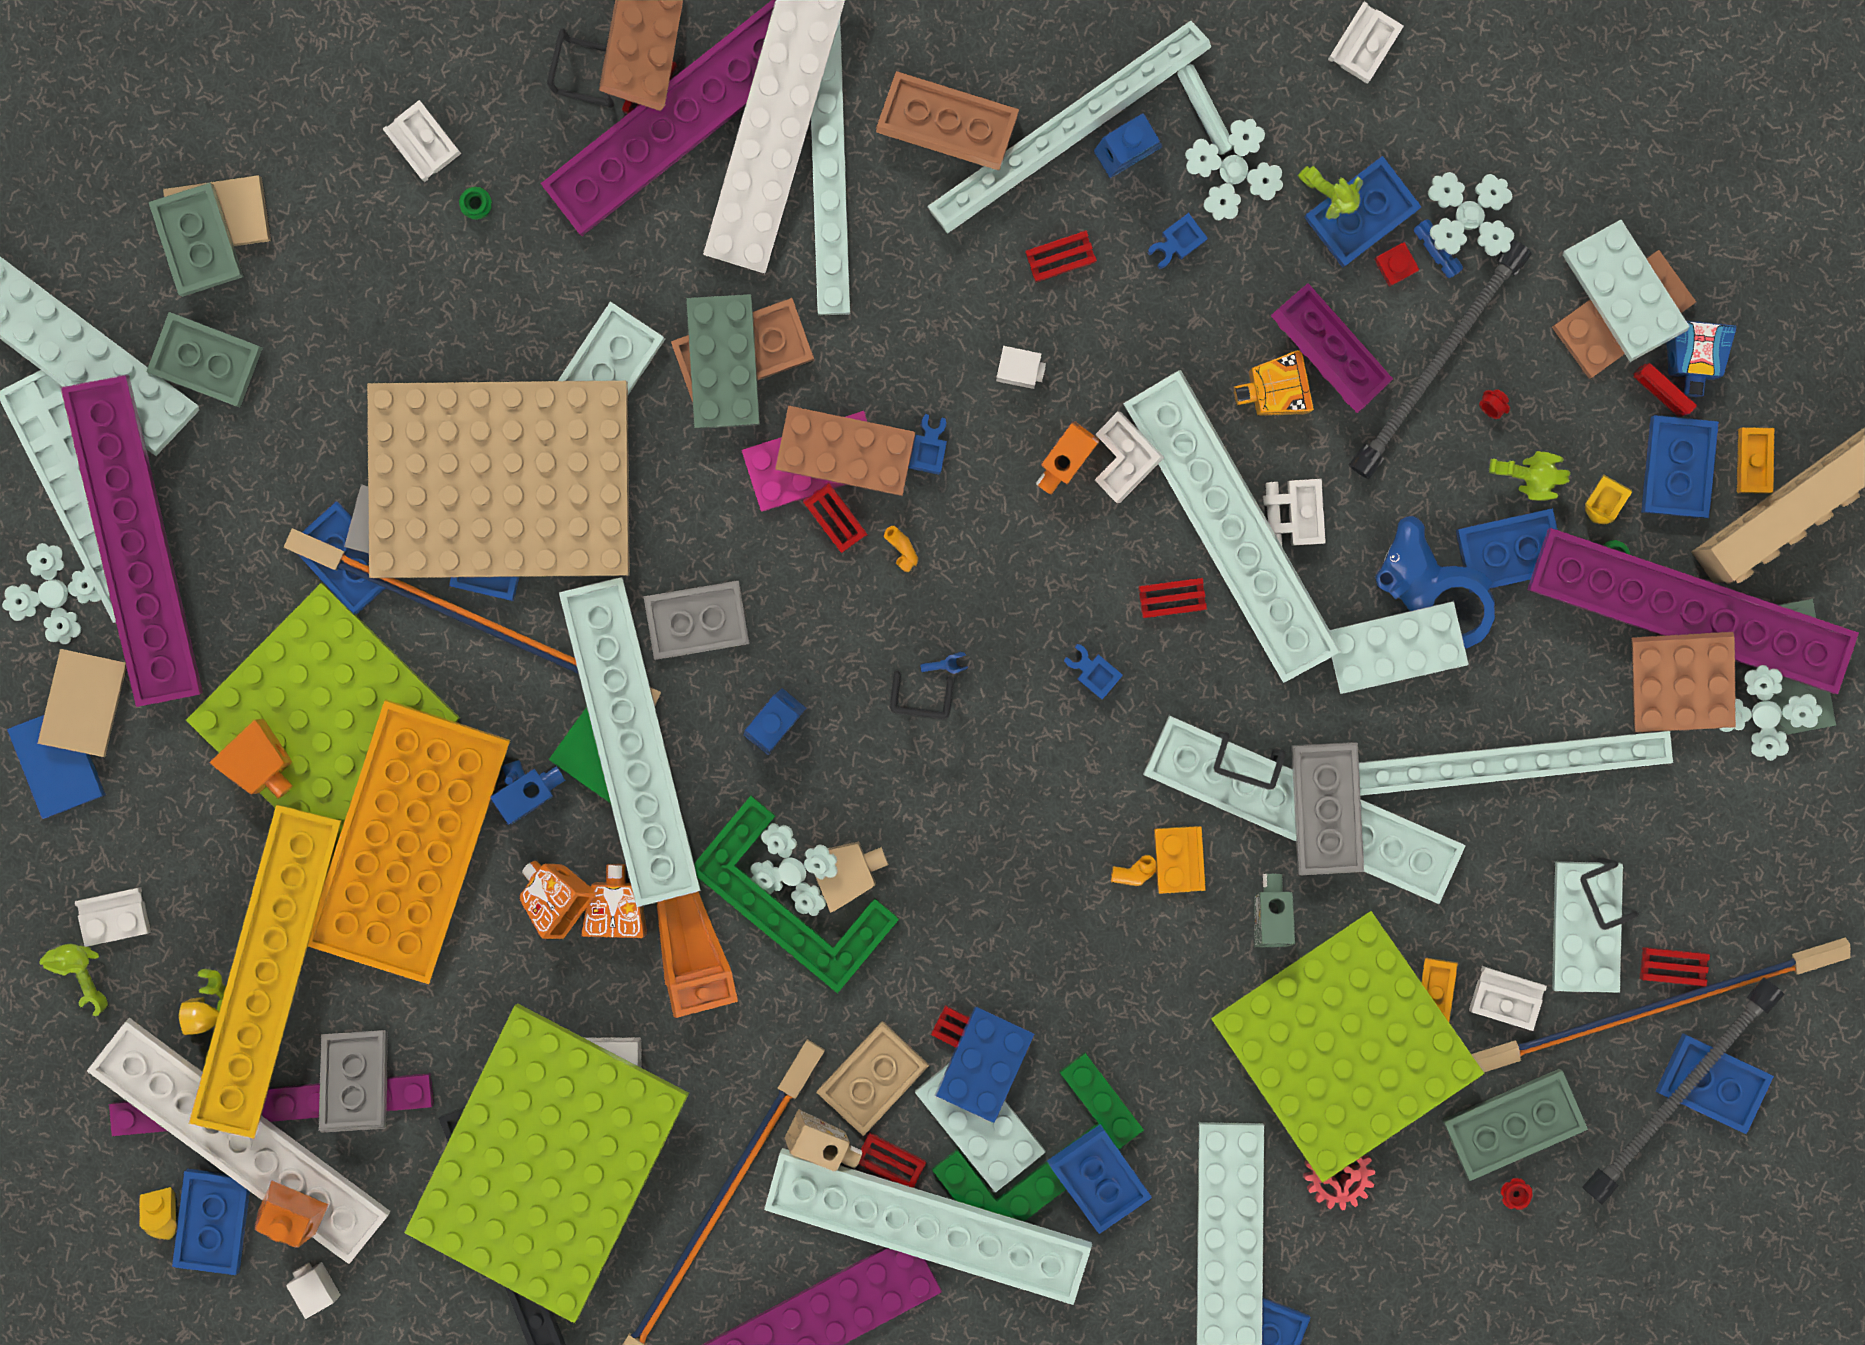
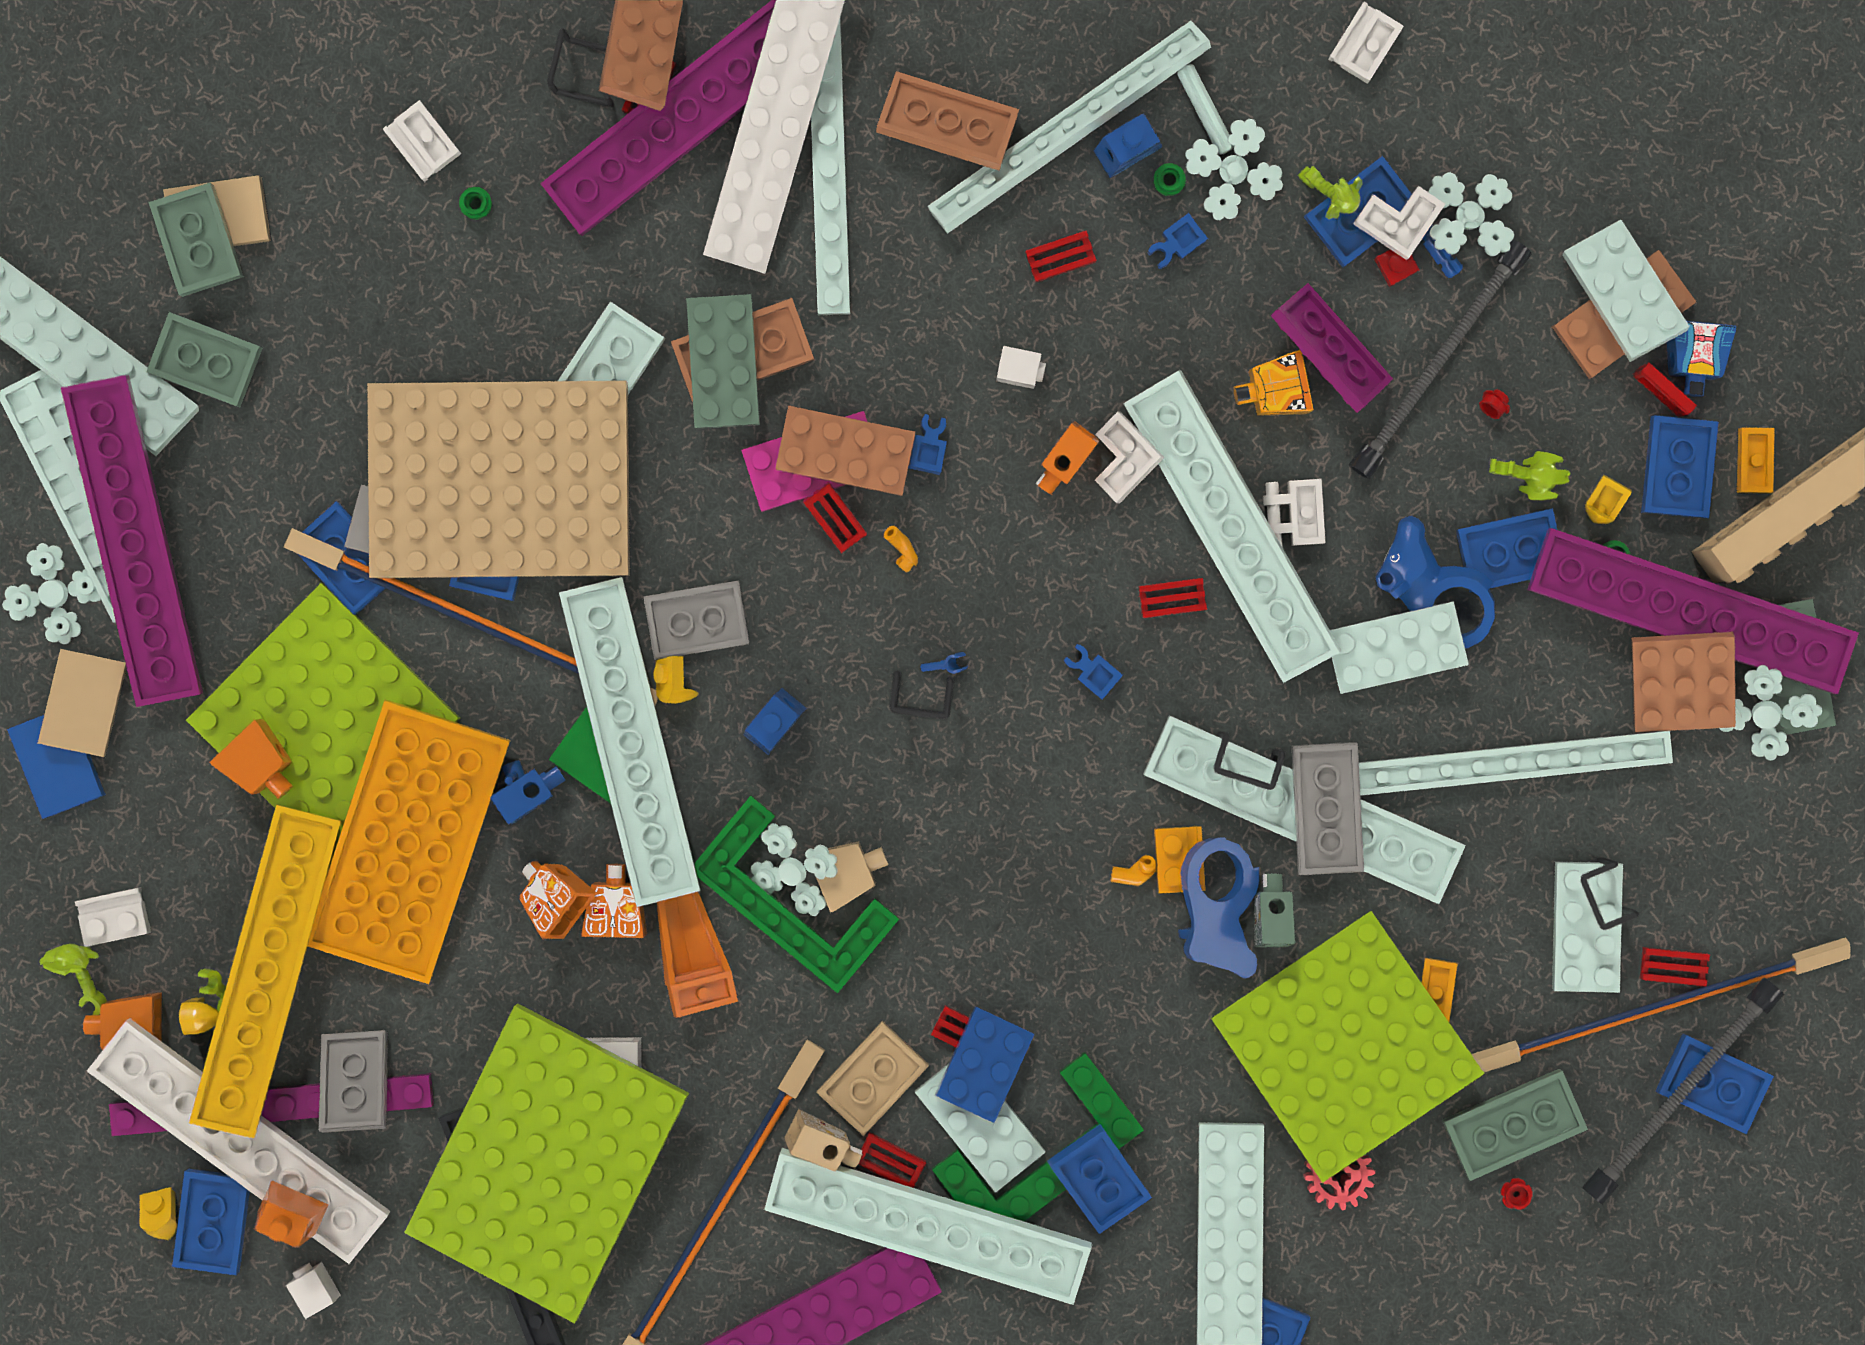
(142, 1009): none -> orange torso
(670, 681): none -> yellow plate
(1169, 169): none -> green plate
(1215, 925): none -> animal
(1401, 229): none -> white plate
(1507, 998): white plate -> none

